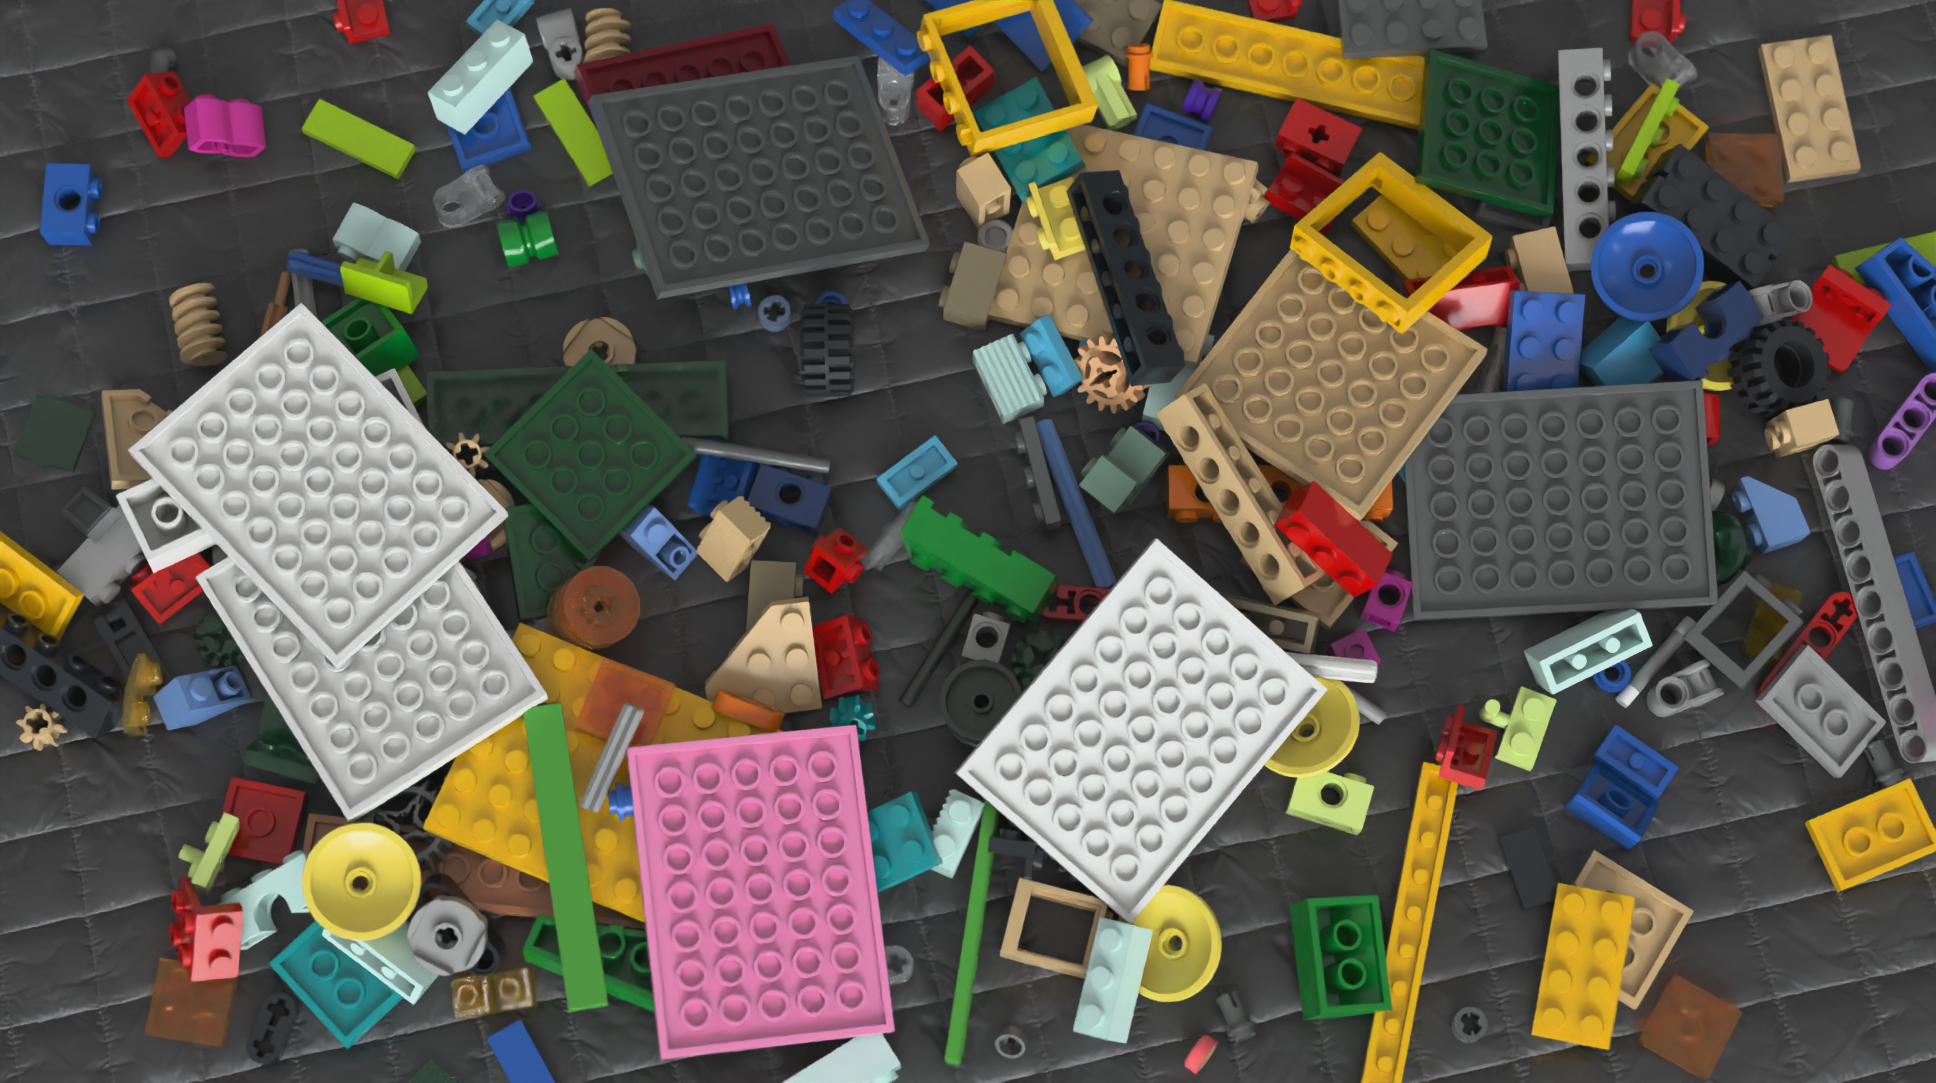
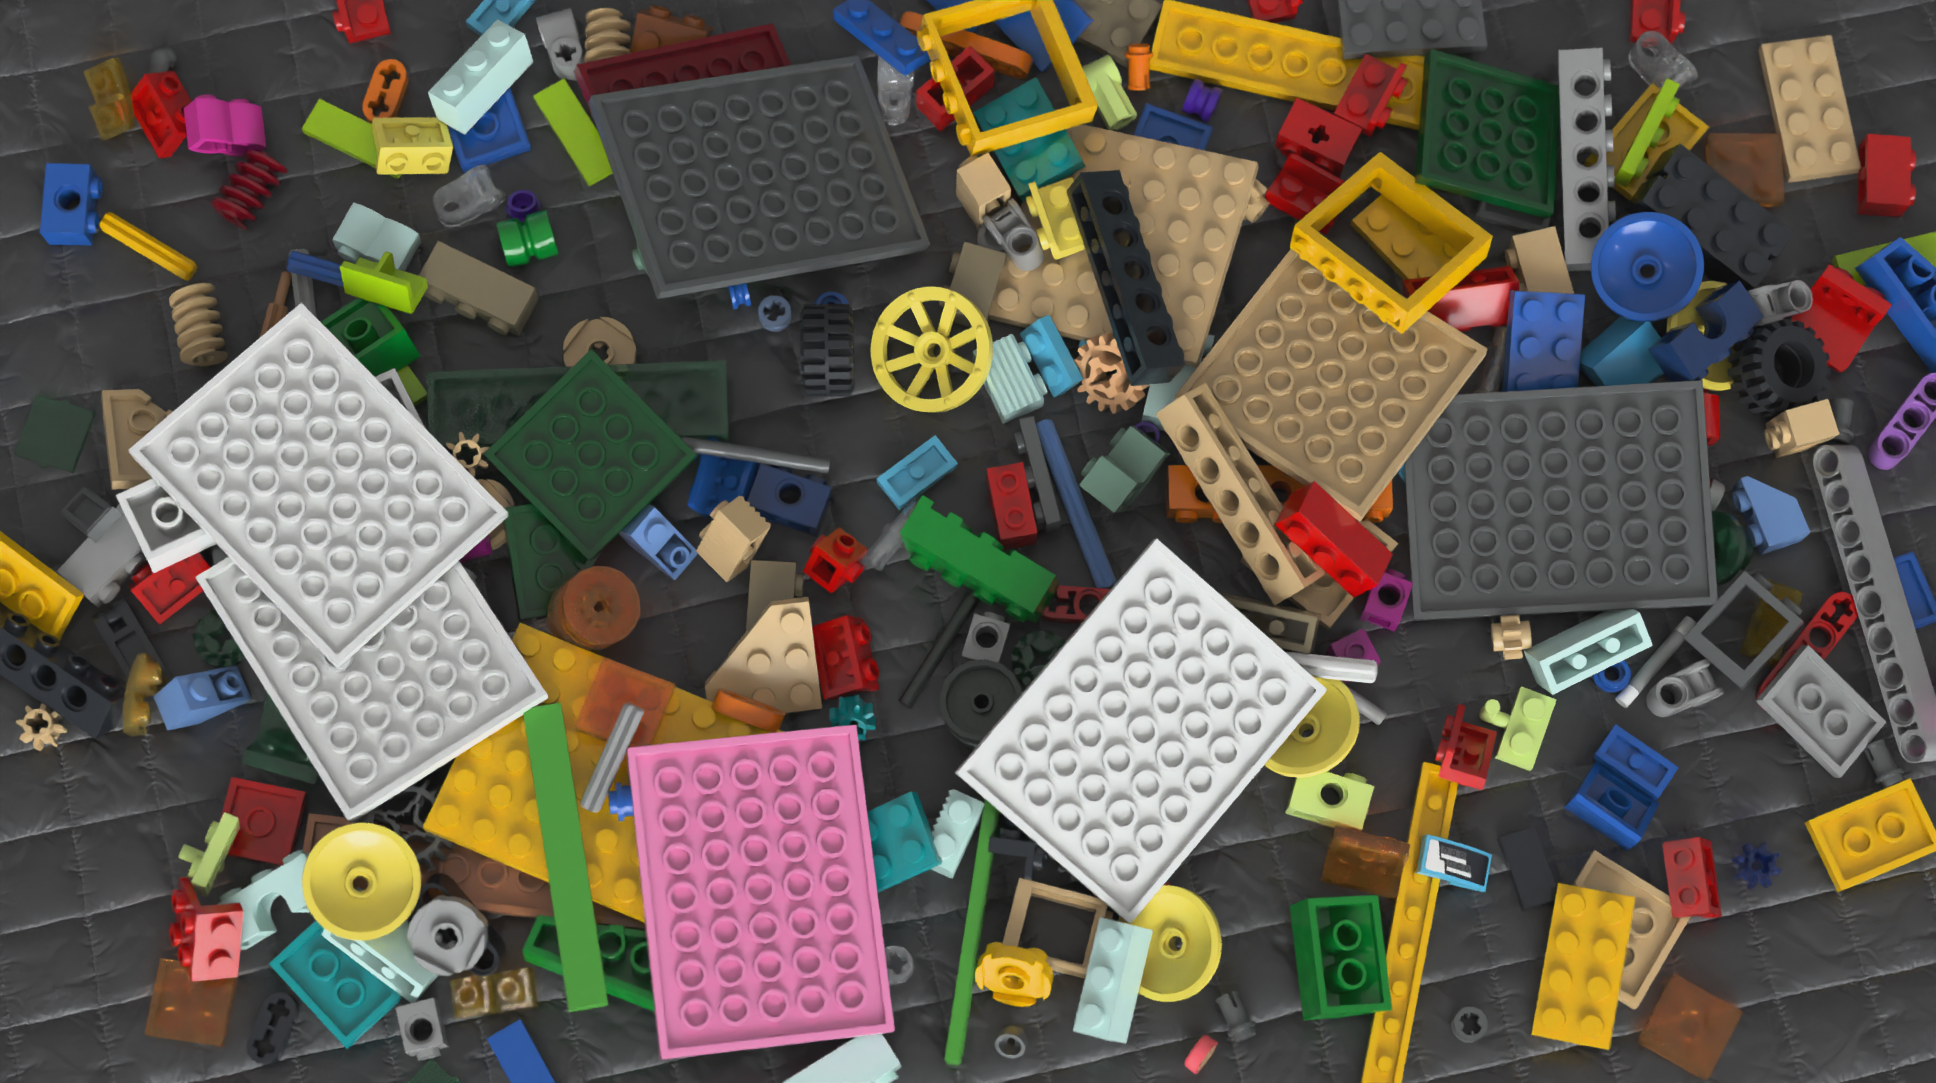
(113, 100): none -> clear yellow slope
(148, 246): none -> yellow axle
(247, 187): none -> dark red piece
(378, 91): none -> orange beam
(410, 1016): none -> light grey brick
(411, 145): none -> light yellow bracket
(478, 289): none -> dark tan brick
(659, 28): none -> dark orange bracket
(924, 348): none -> light yellow wheel
(999, 56): none -> orange beam
(1011, 505): none -> red brick
(1012, 231): none -> light grey piece
(1029, 965): none -> yellow plate
(1365, 861): none -> clear orange bracket
(1370, 93): none -> red bracket
(1454, 863): none -> slope
(1511, 636): none -> tan gear
(1692, 878): none -> red bracket
(1762, 875): none -> clear blue gear
(1885, 175): none -> red brick

